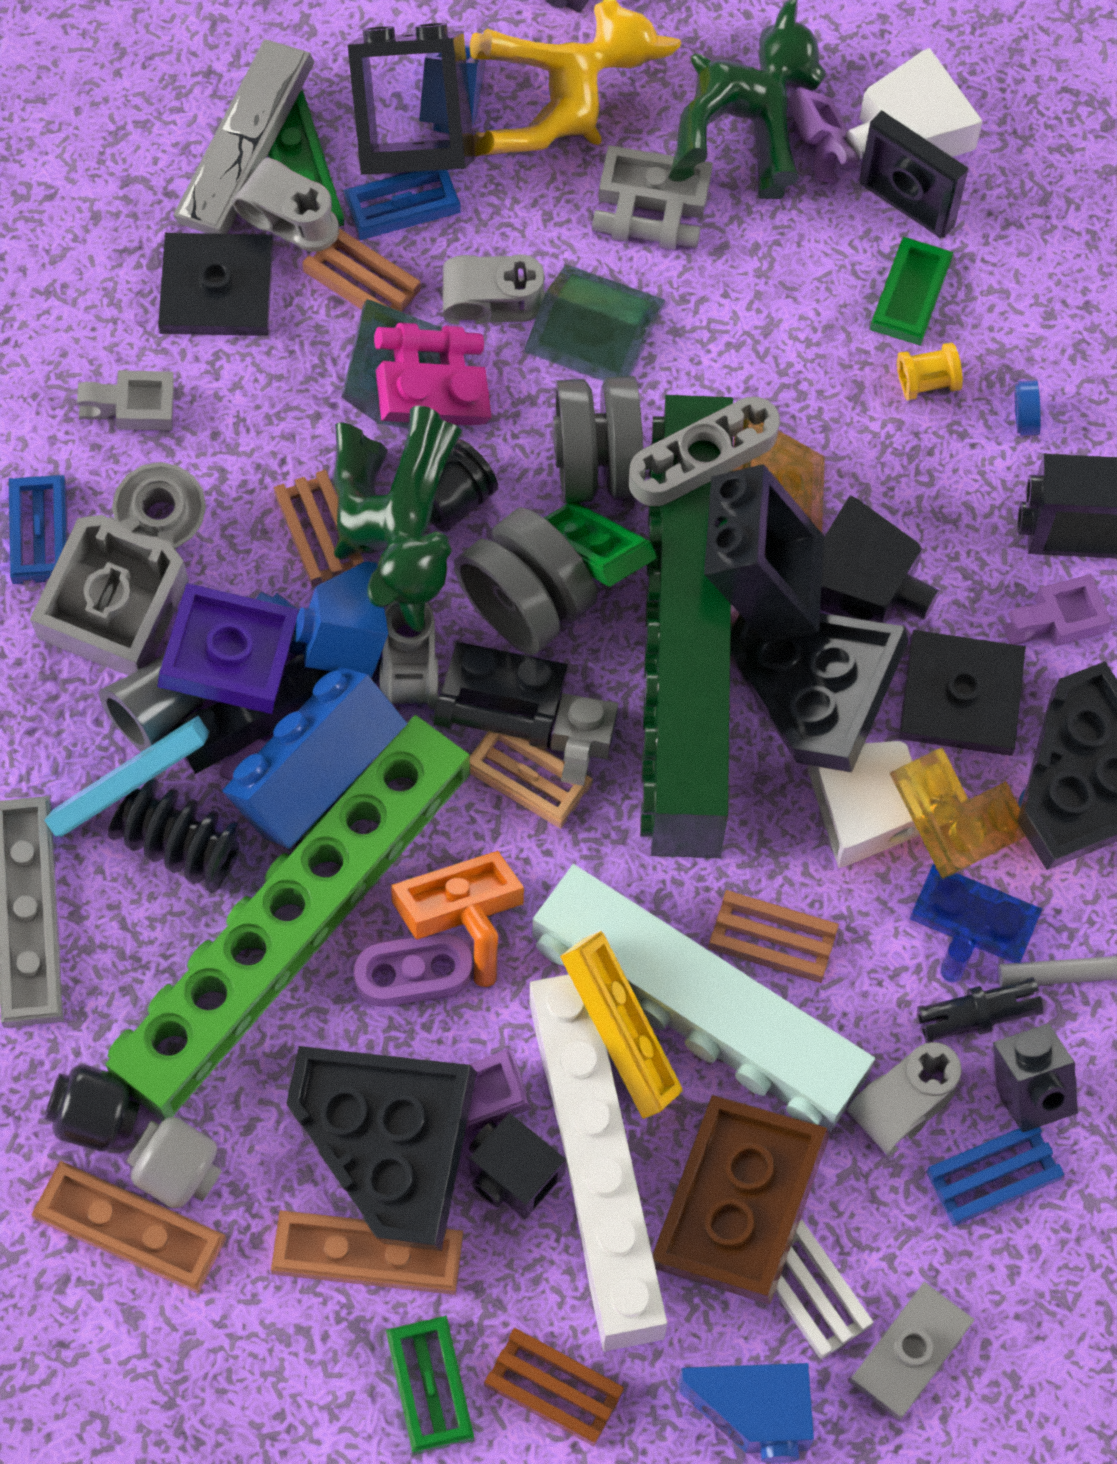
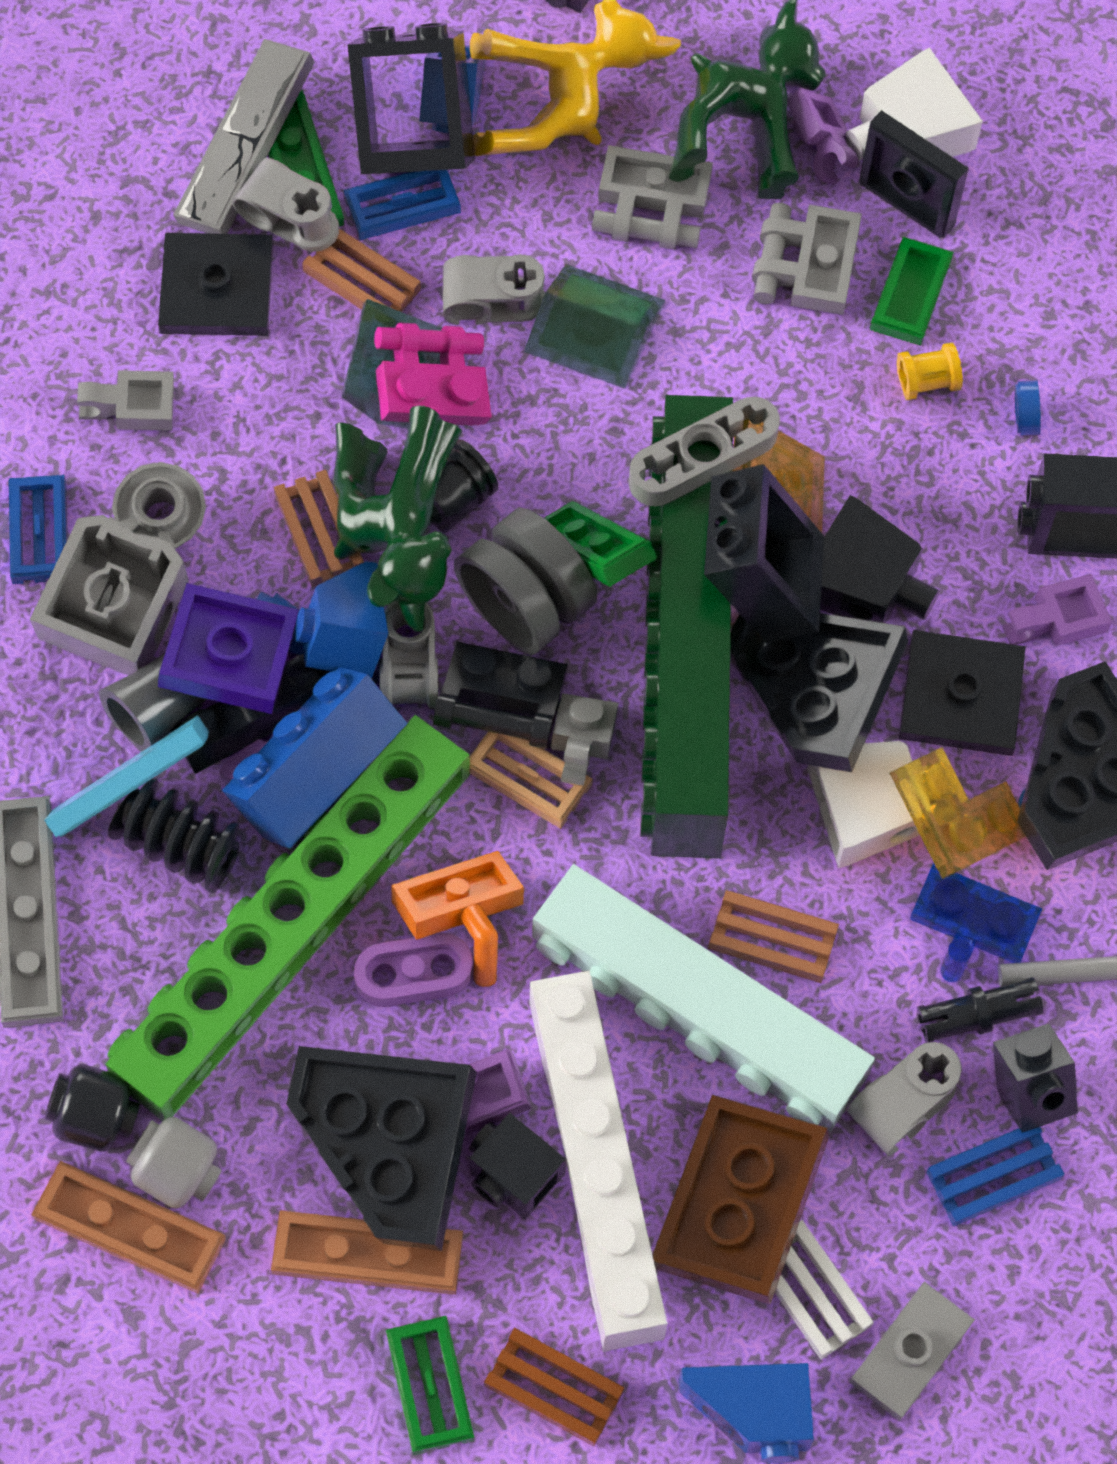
(596, 439): dark grey wheel -> none
(622, 1024): yellow tile -> none
(825, 257): none -> light grey plate

